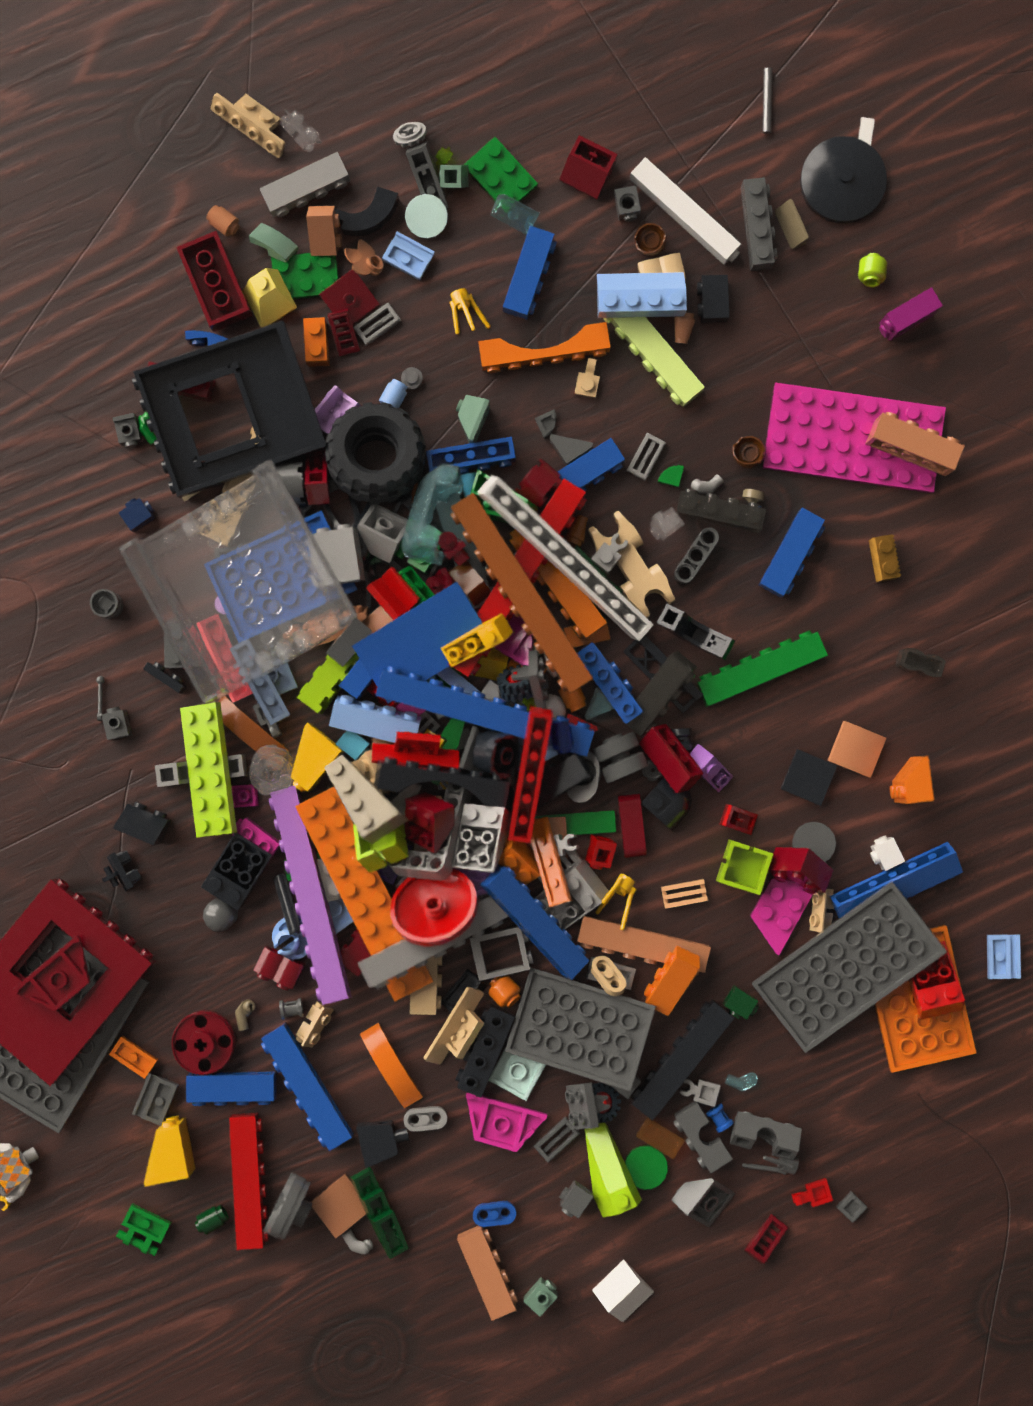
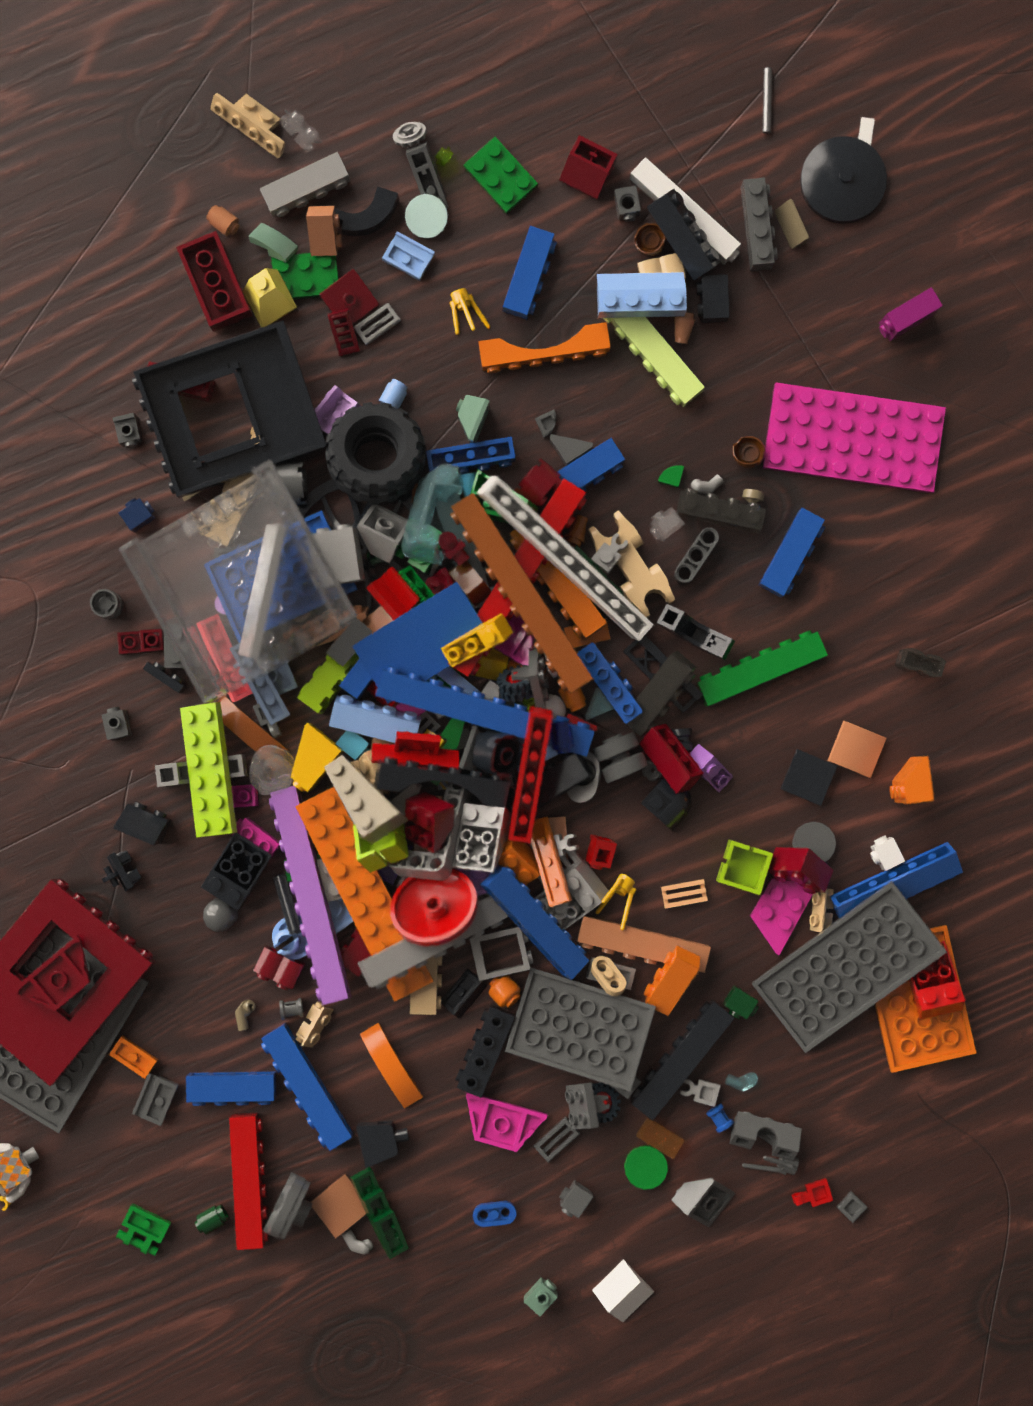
(100, 680): dark grey hinge -> none
(140, 641): none -> dark red slope
(144, 429): green arm -> none
(171, 1153): yellow slope -> none
(198, 338): blue slope -> none
(214, 1051): dark red piece -> none
(262, 591): none -> light grey tile
(316, 341): orange brick -> none
(317, 478): dark red slope -> none
(364, 259): nougat plate -> none
(412, 378): flat silver plate -> none
(426, 1120): light grey plate -> none
(453, 176): sand green brick -> none
(458, 1030): tan bracket -> none
(487, 1272): nougat brick -> none
(514, 213): clear light blue slope -> none
(516, 1074): light aqua tile -> none
(587, 382): tan plate -> none
(588, 822): green tile -> none
(610, 1178): lime wedge -> none
(632, 825): dark red beam -> none
(637, 473): light grey tile -> none
(684, 234): none -> black brick
(712, 1153): dark grey arch -> none
(738, 819): red slope -> none
(760, 1235): dark red slope -> none
(872, 270): lime head -> none
(884, 558): pearl gold brick -> none
(915, 444): nougat brick -> none
(1003, 956): light blue plate -> none

